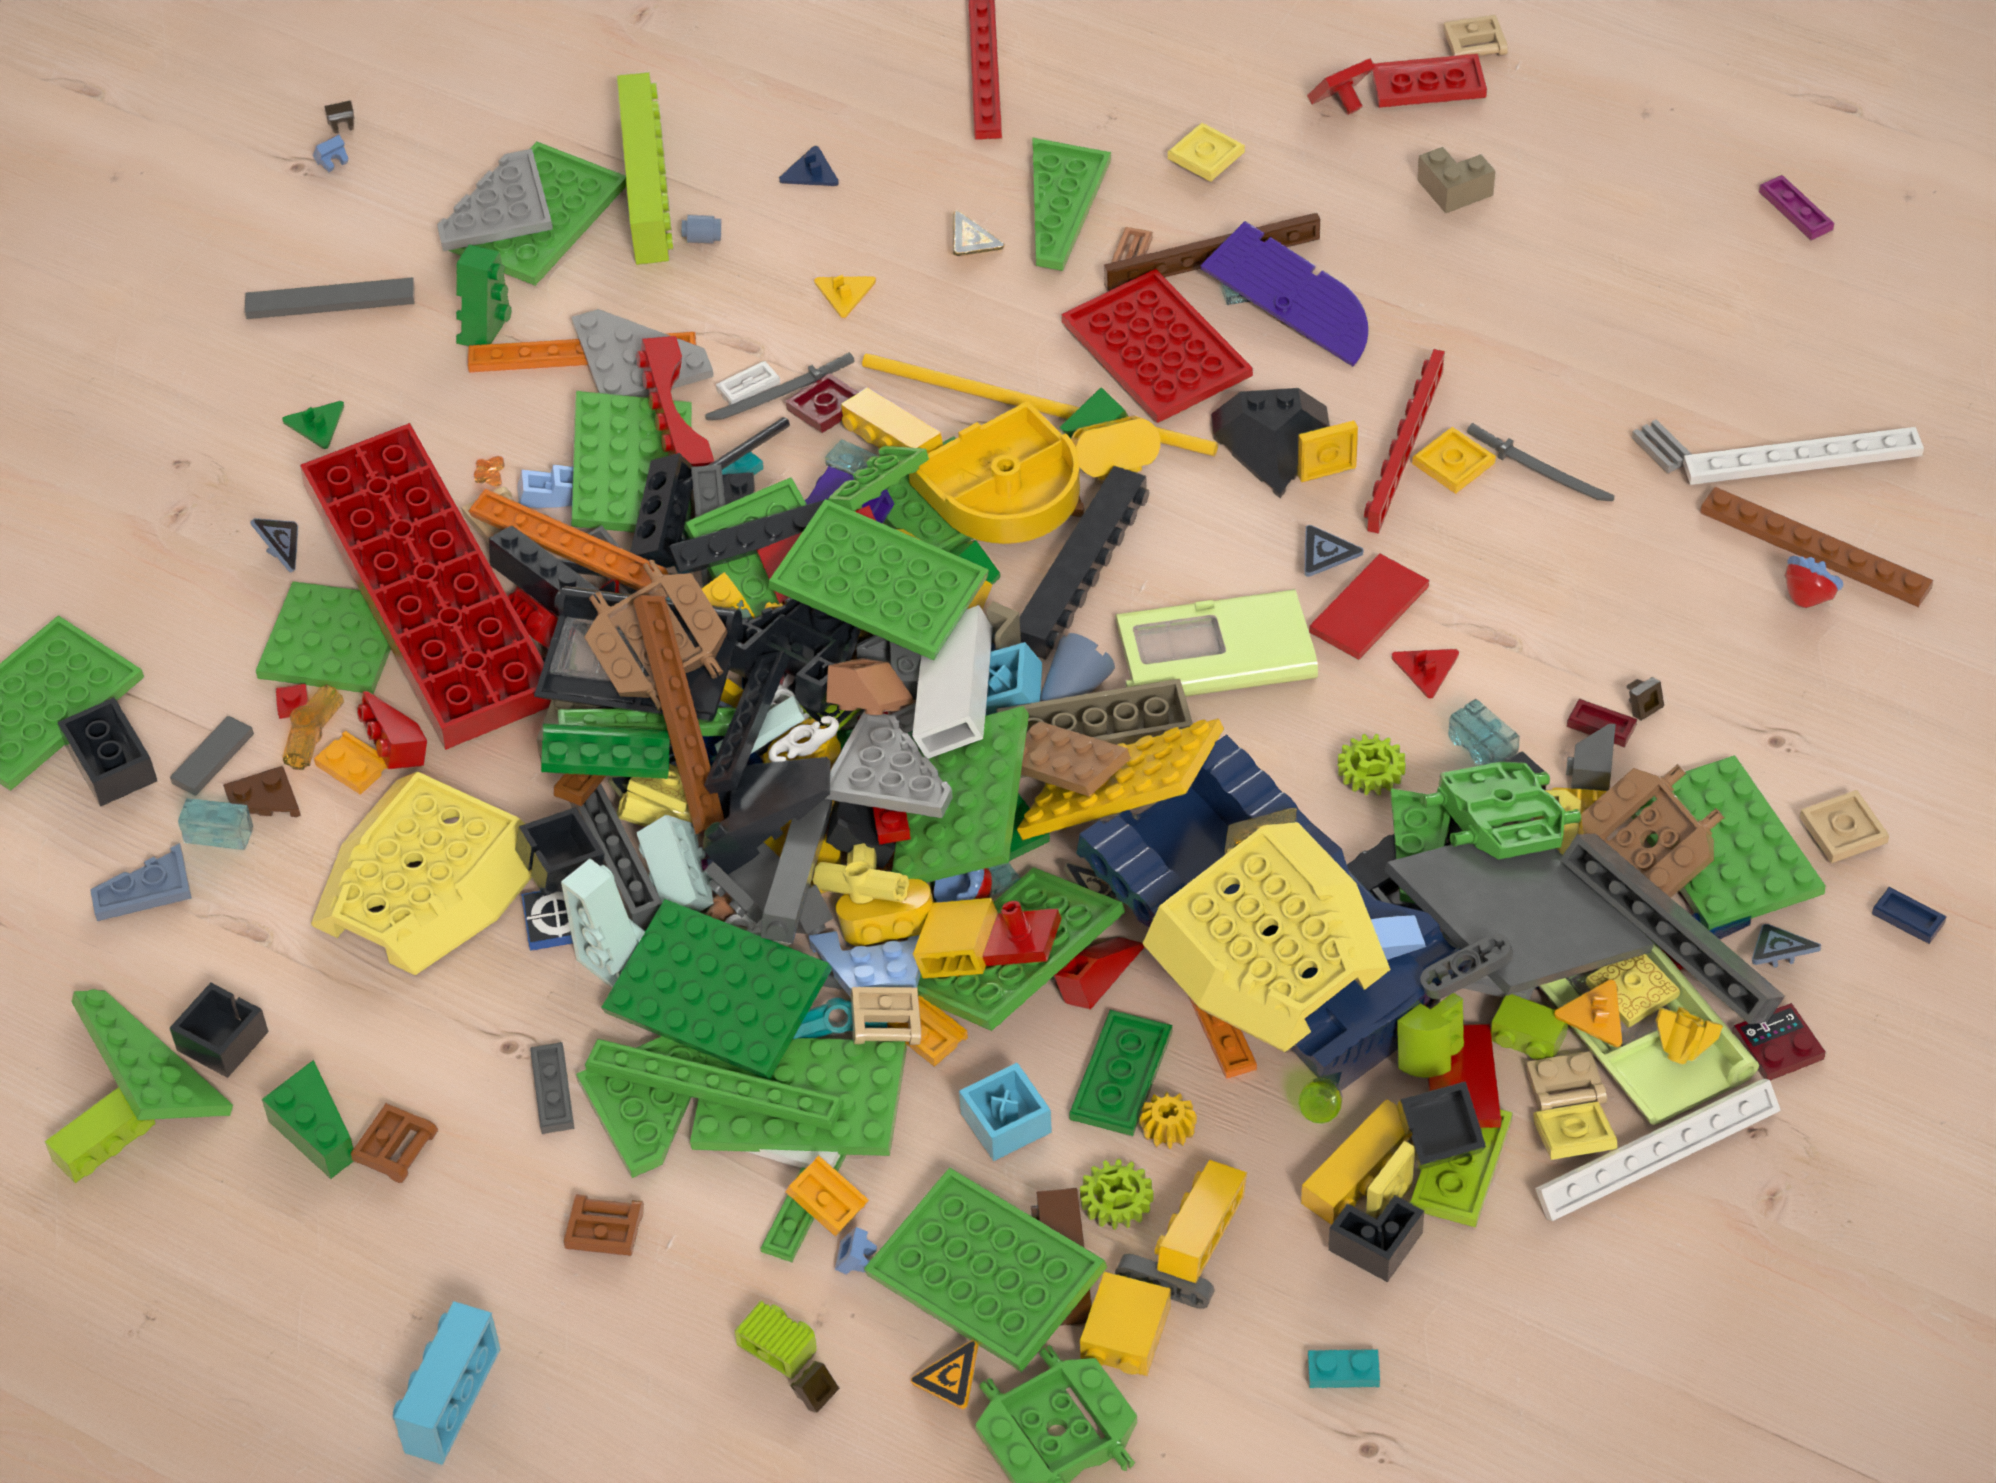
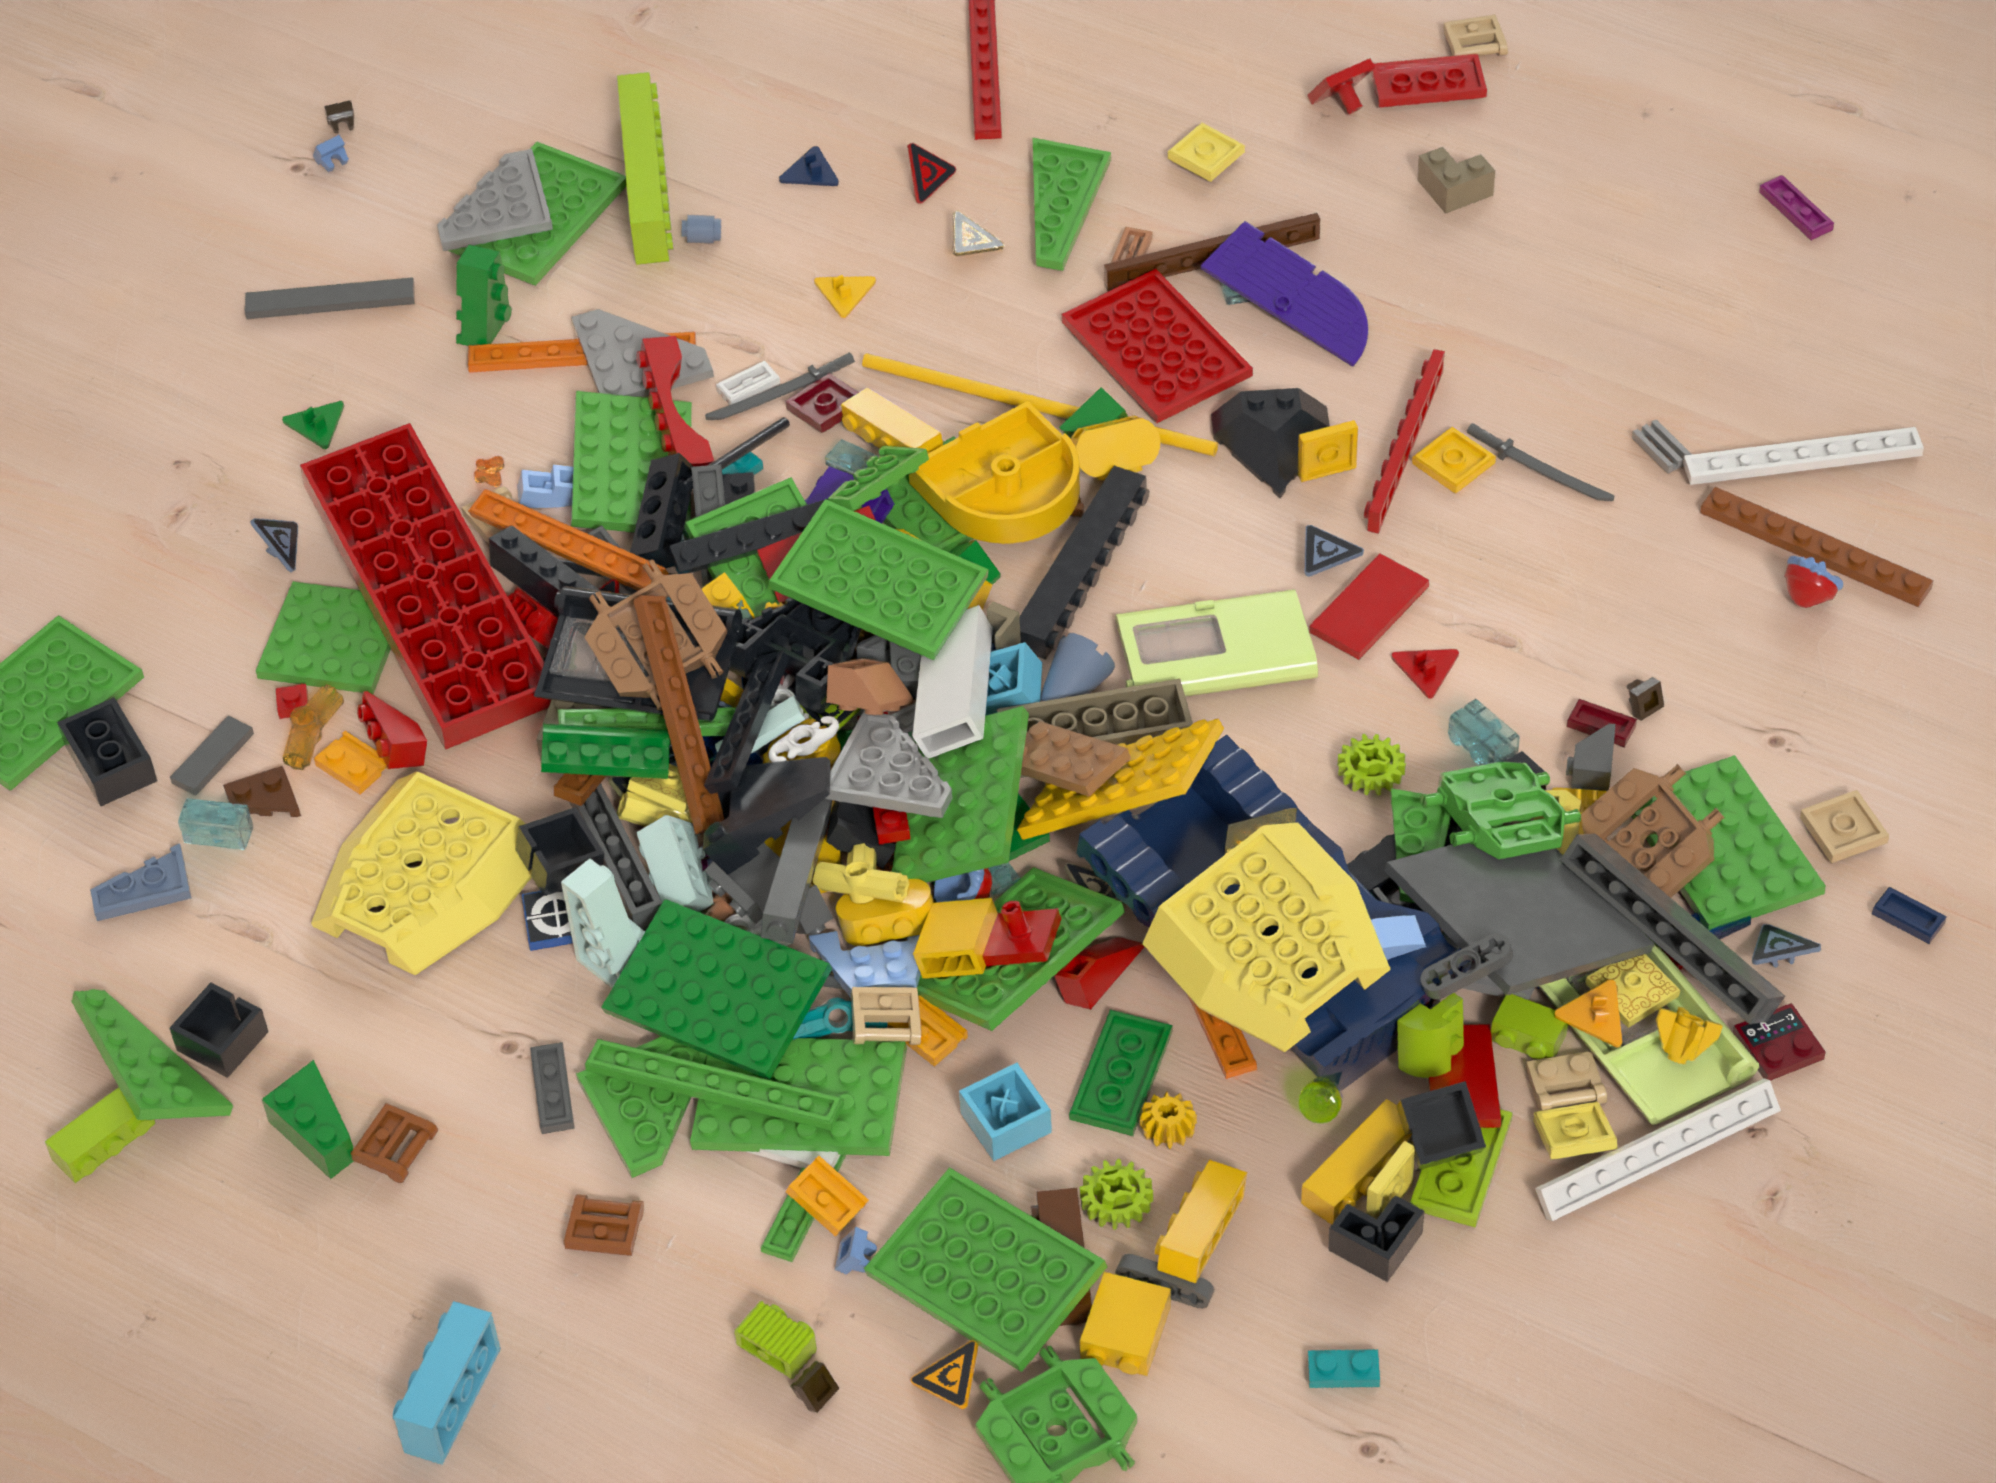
(927, 171): none -> black piece

